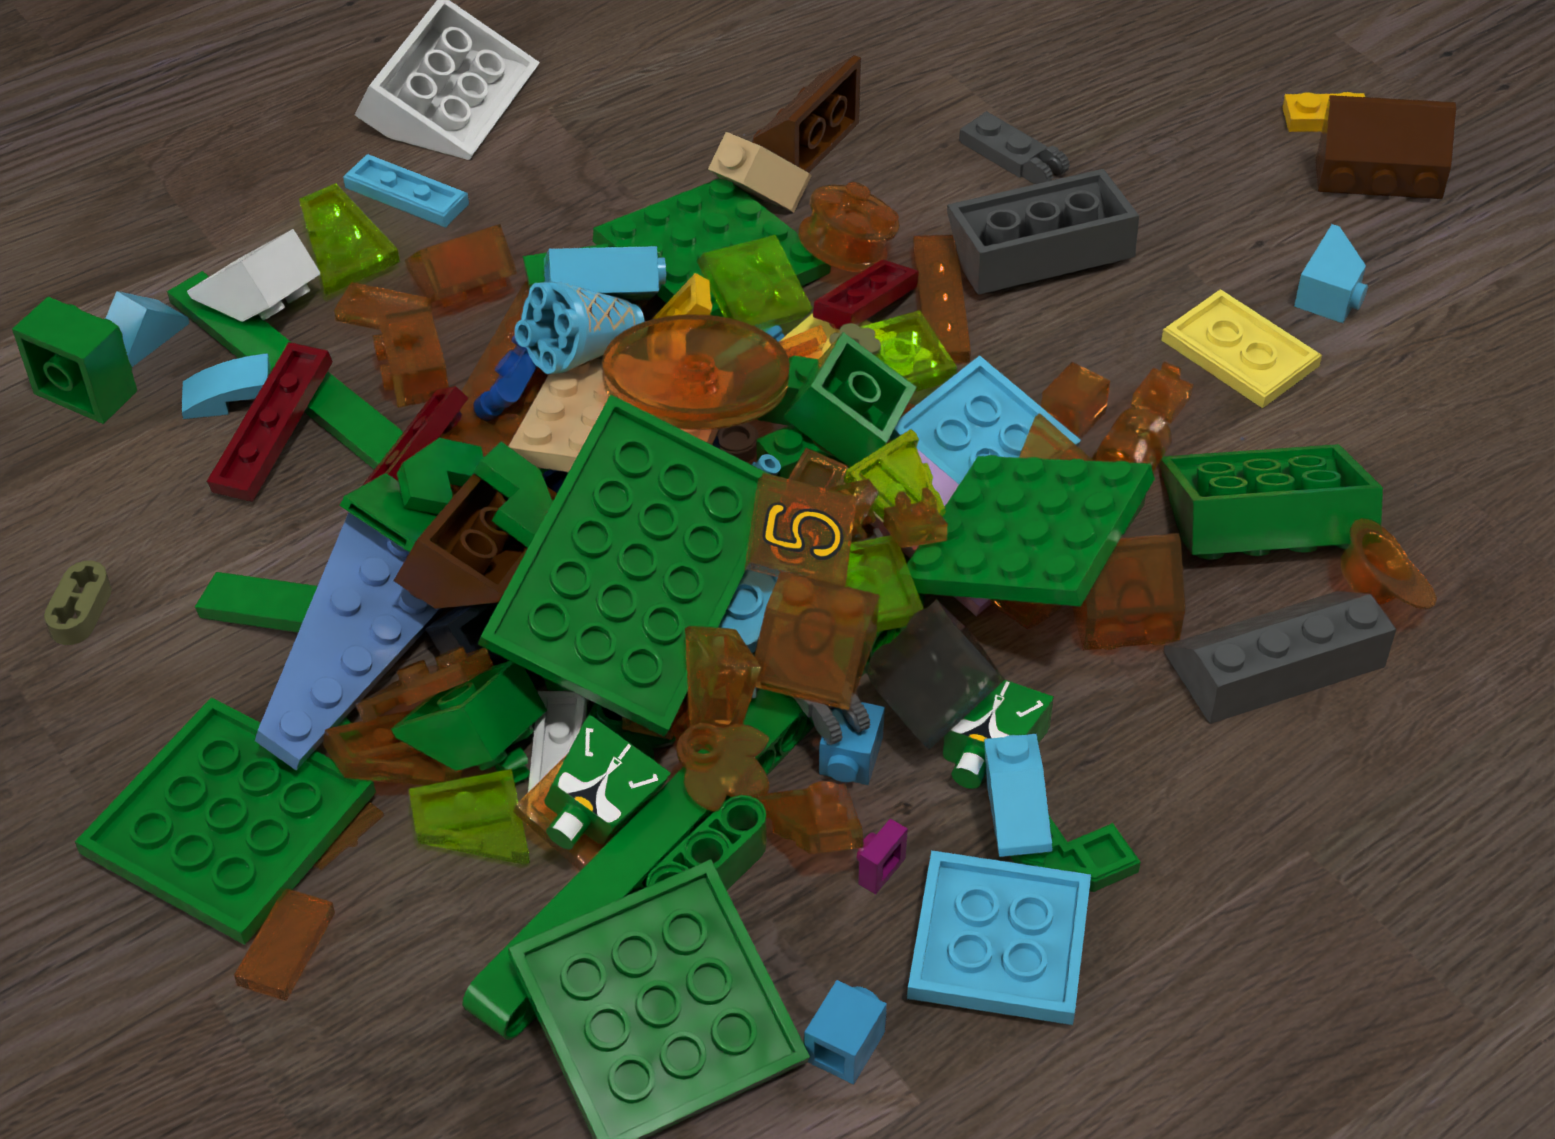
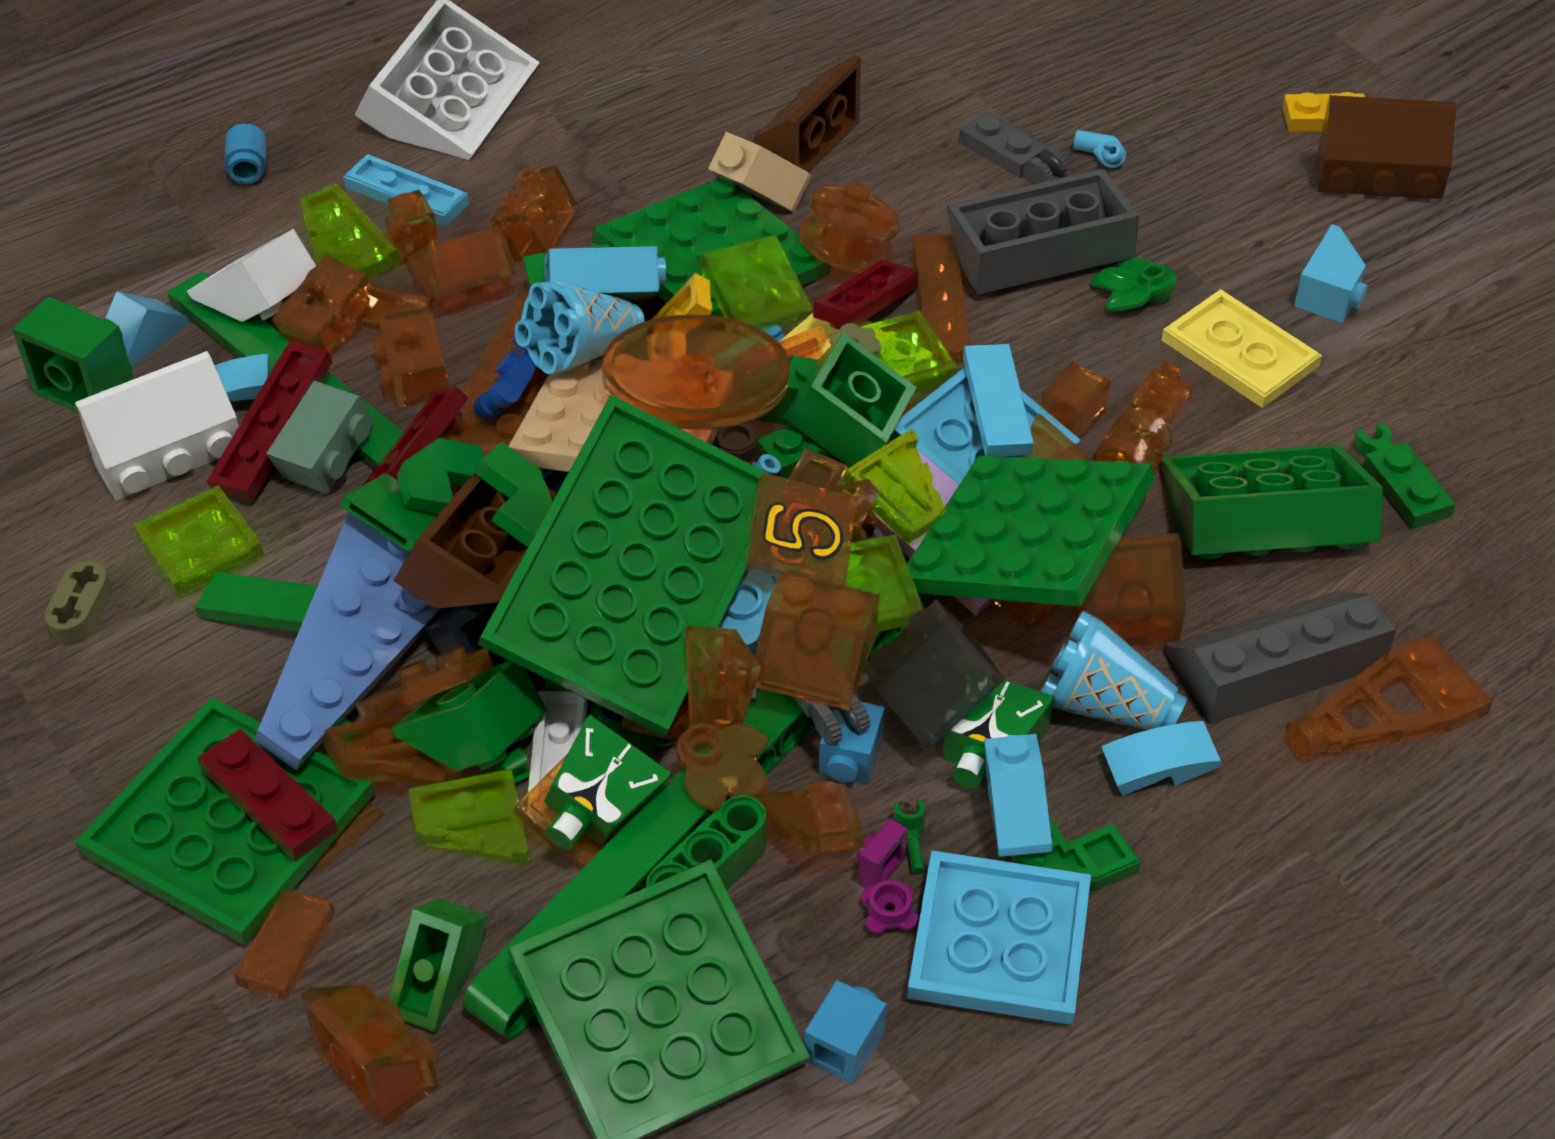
(158, 425): none -> white slope
(198, 540): none -> clear neon green plate
(245, 153): none -> dark azure brick
(268, 794): none -> dark red plate
(320, 437): none -> sand green brick
(326, 306): none -> clear orange brick
(371, 1048): none -> clear orange slope
(410, 224): none -> clear orange brick
(436, 961): none -> green slope
(535, 211): none -> clear orange brick
(889, 894): none -> magenta plate
(915, 522): clear orange tile -> none
(915, 826): none -> green hand
(997, 400): none -> medium azure tile
(1103, 146): none -> medium azure arm
(1110, 680): none -> medium azure cone
(1135, 283): none -> green plate
(1161, 752): none -> medium azure slope
(1380, 567): clear orange piece -> none
(1403, 478): none -> green plate
(1426, 669): none -> clear orange plate

